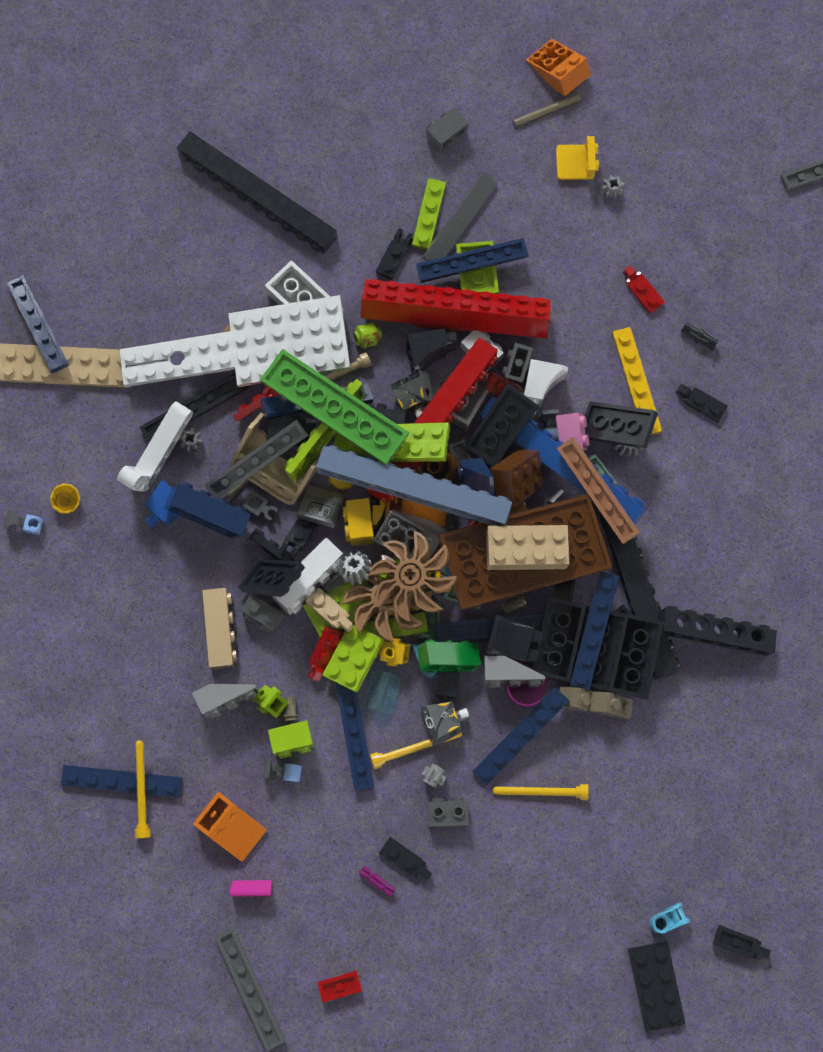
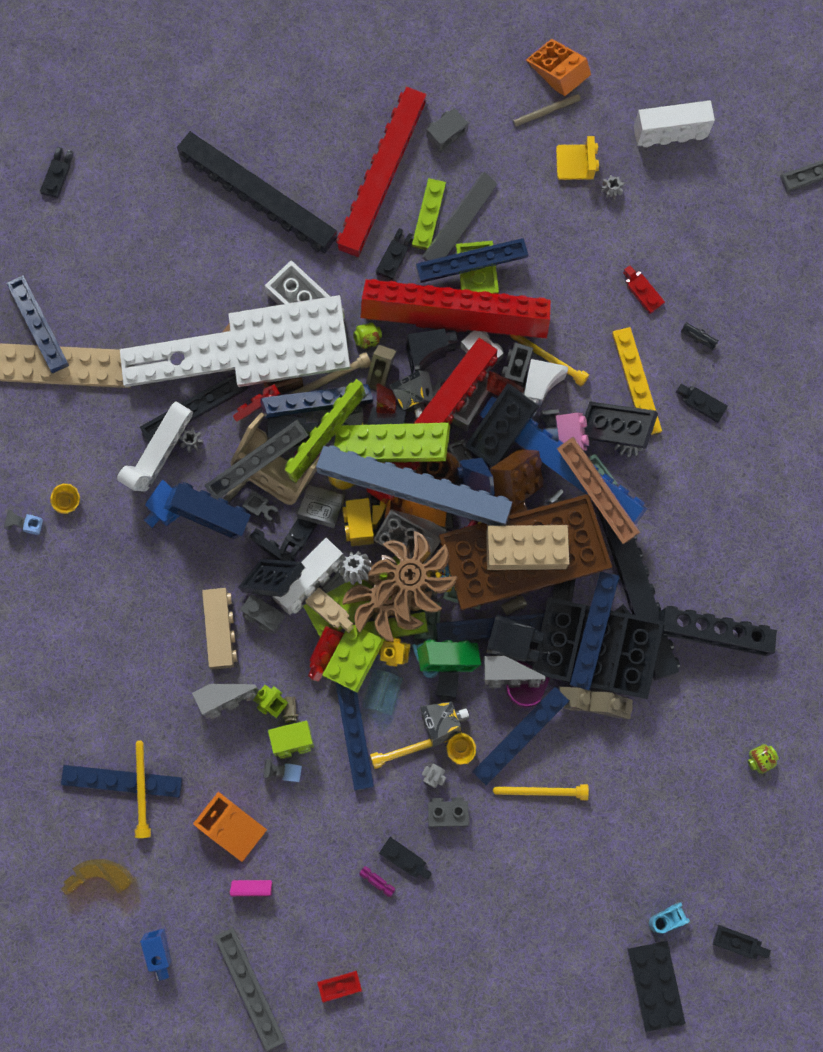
(56, 174): none -> black hinge
(110, 870): none -> clear yellow arch
(153, 945): none -> blue torso
(334, 407): bright green plate -> none
(380, 366): none -> dark tan slope
(382, 172): none -> red brick
(385, 400): none -> clear red slope
(466, 747): none -> yellow hair
(579, 376): none -> yellow piece
(673, 123): none -> white brick
(762, 758): none -> lime head

